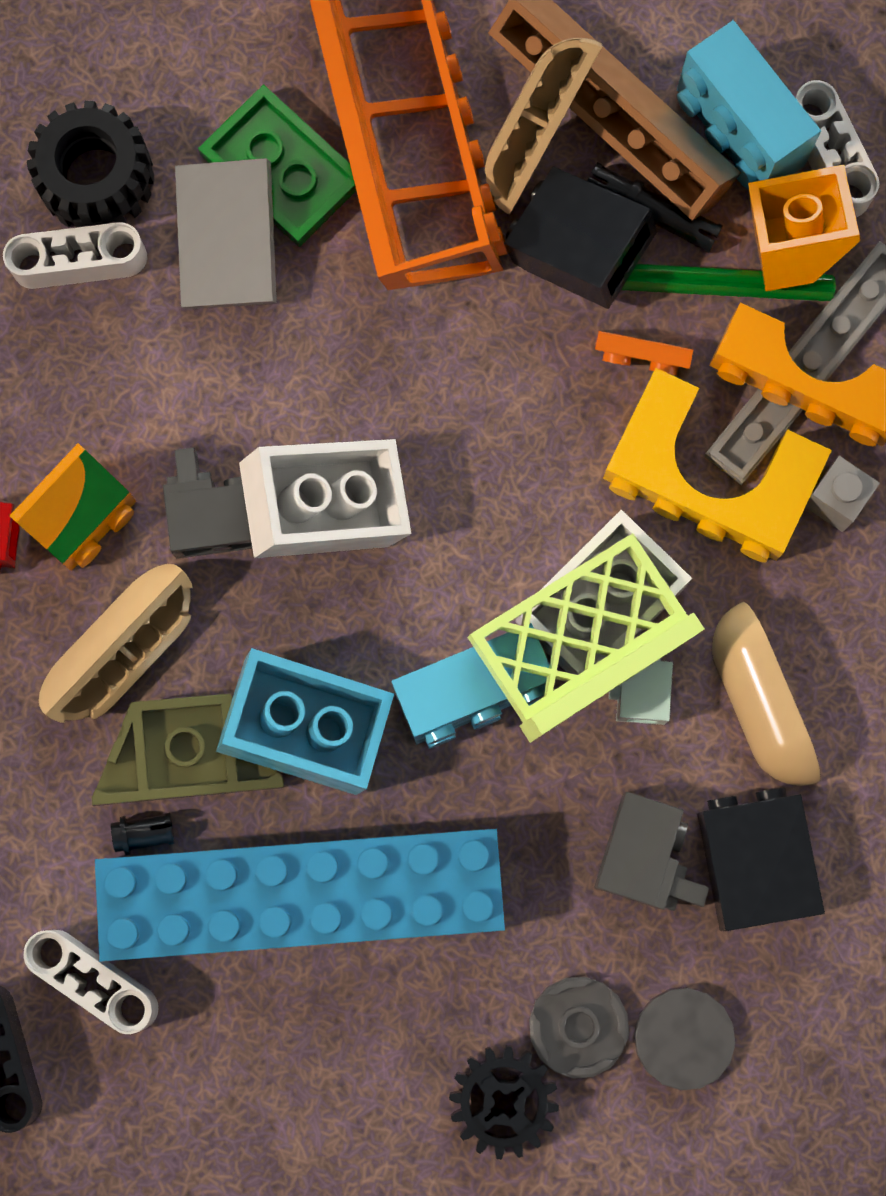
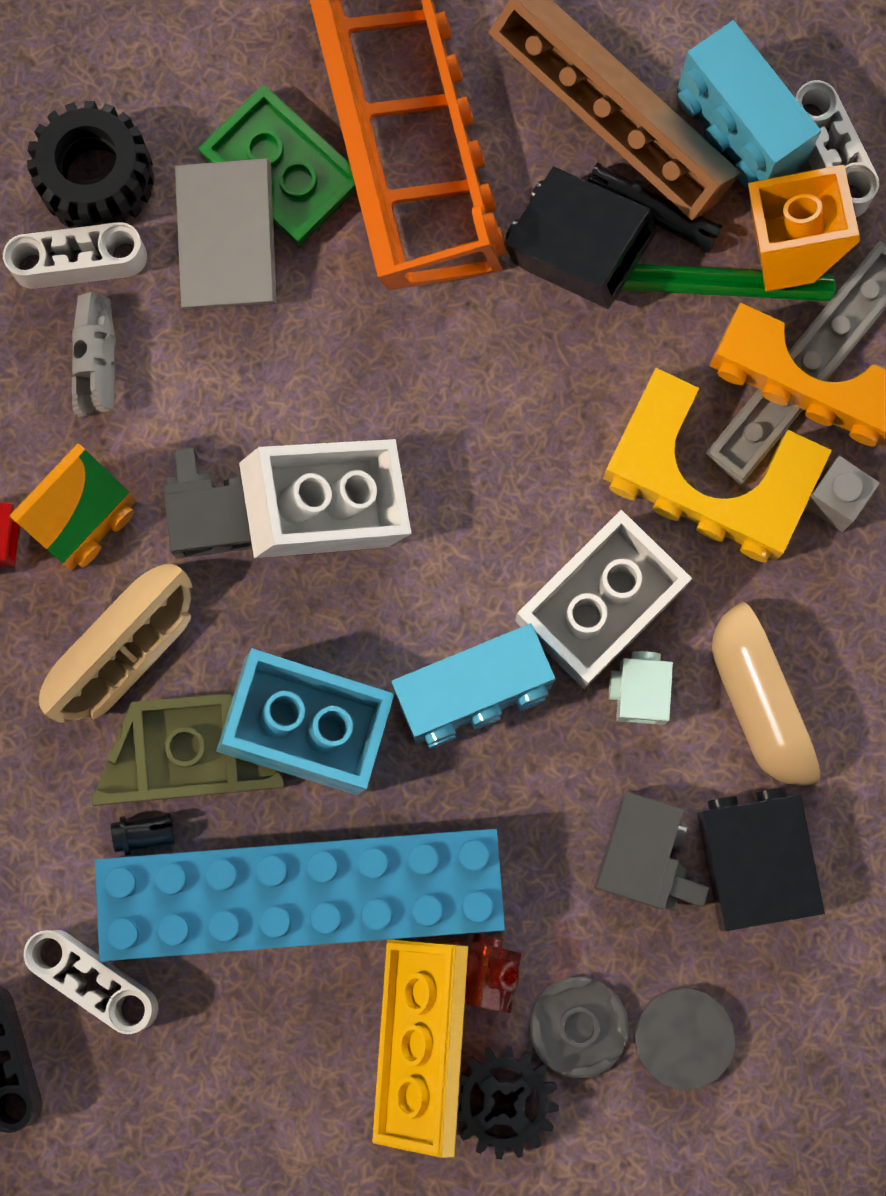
(93, 355): none -> light grey hinge
(420, 1047): none -> yellow tile
(490, 973): none -> clear red brick
(537, 117): tan brick -> none
(596, 678): yellowish green fence -> none
(621, 349): orange plate -> none

